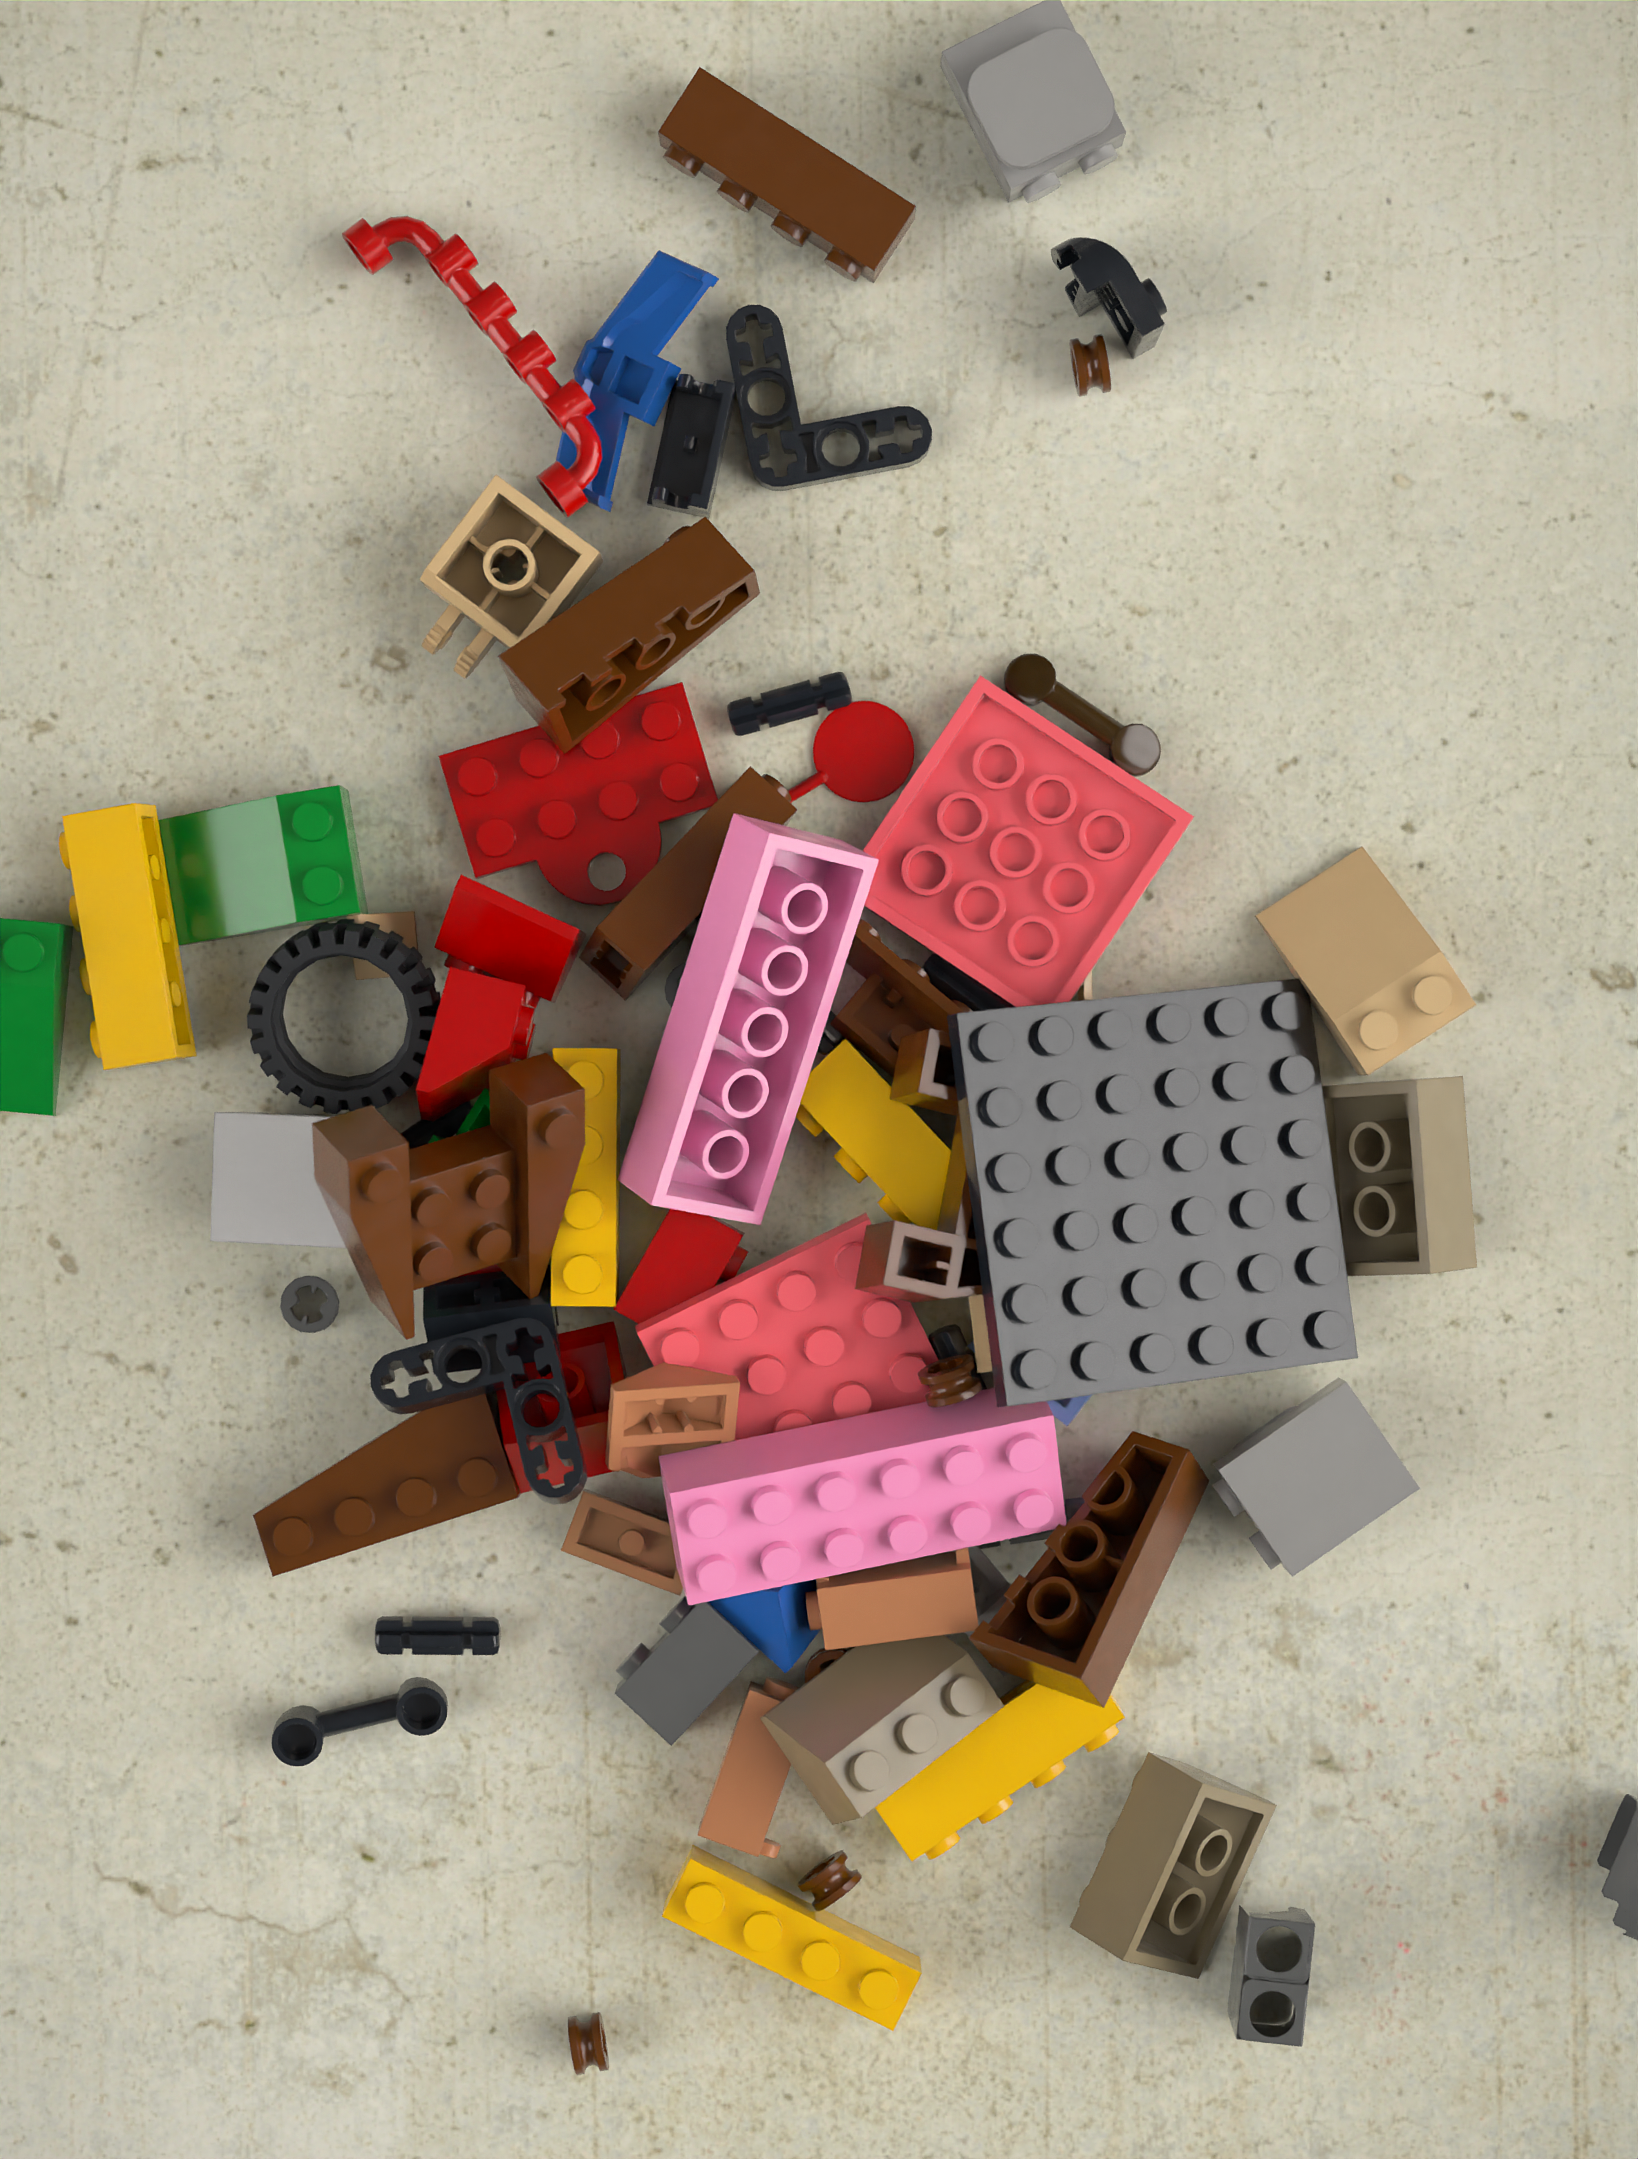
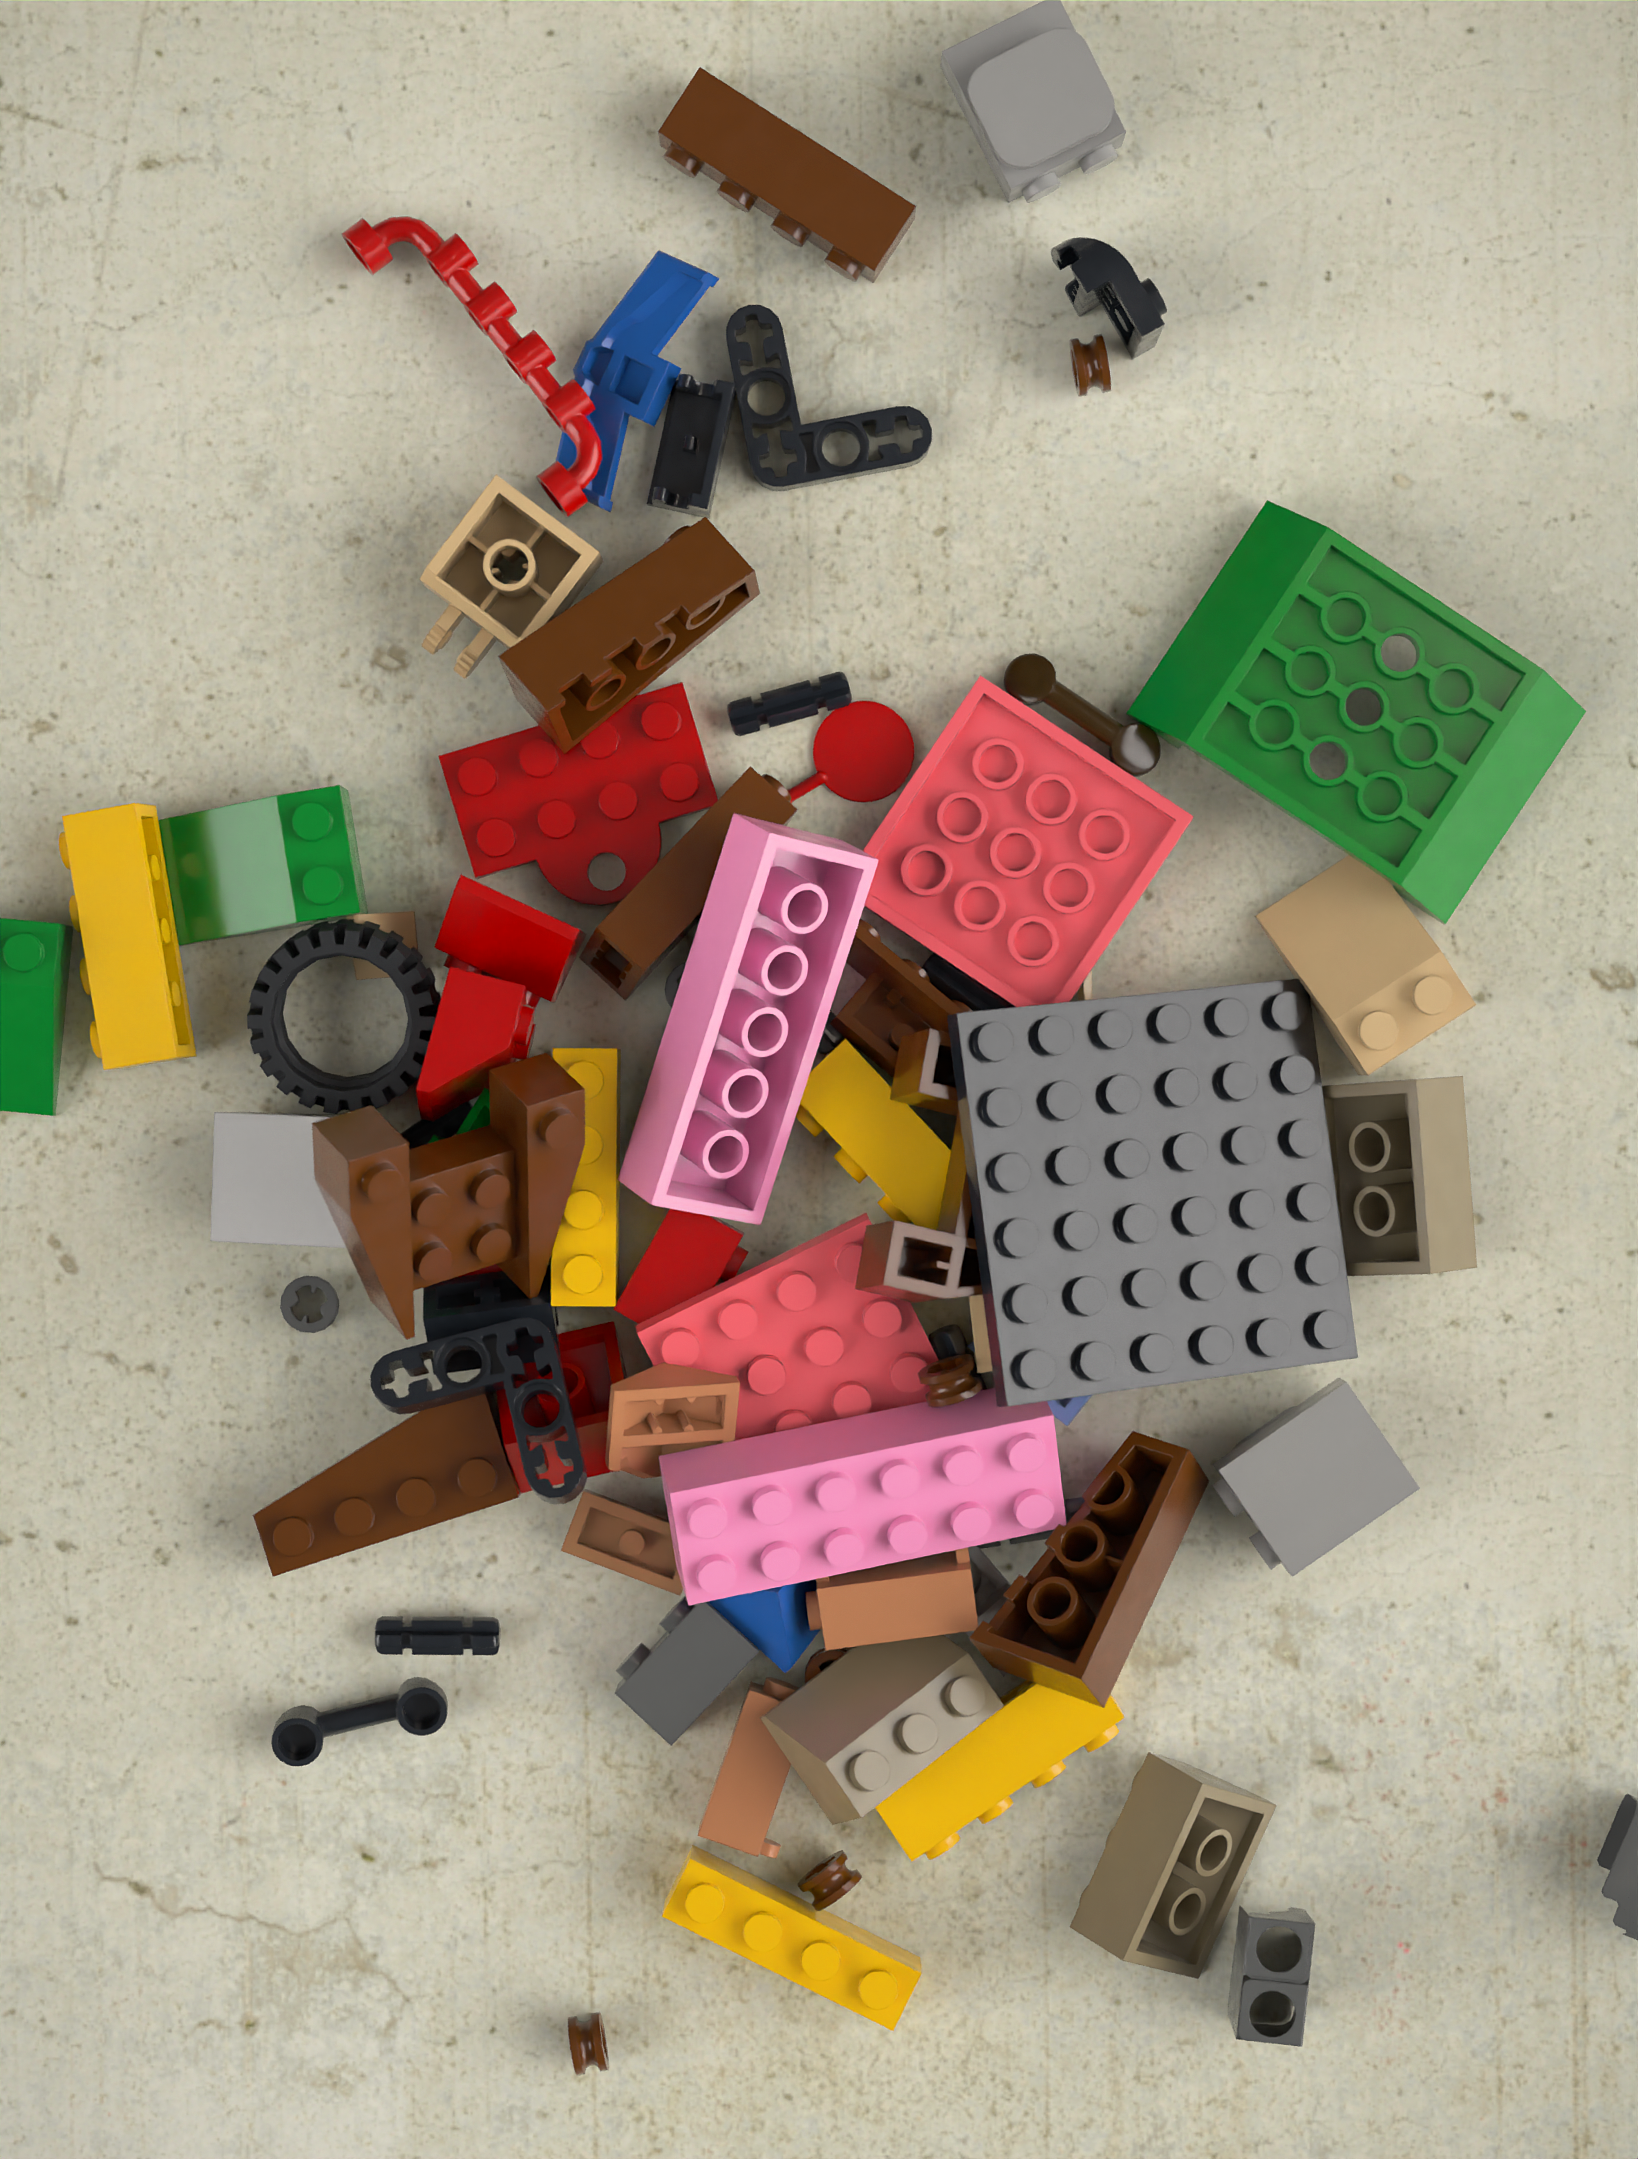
(1269, 679): none -> green slope

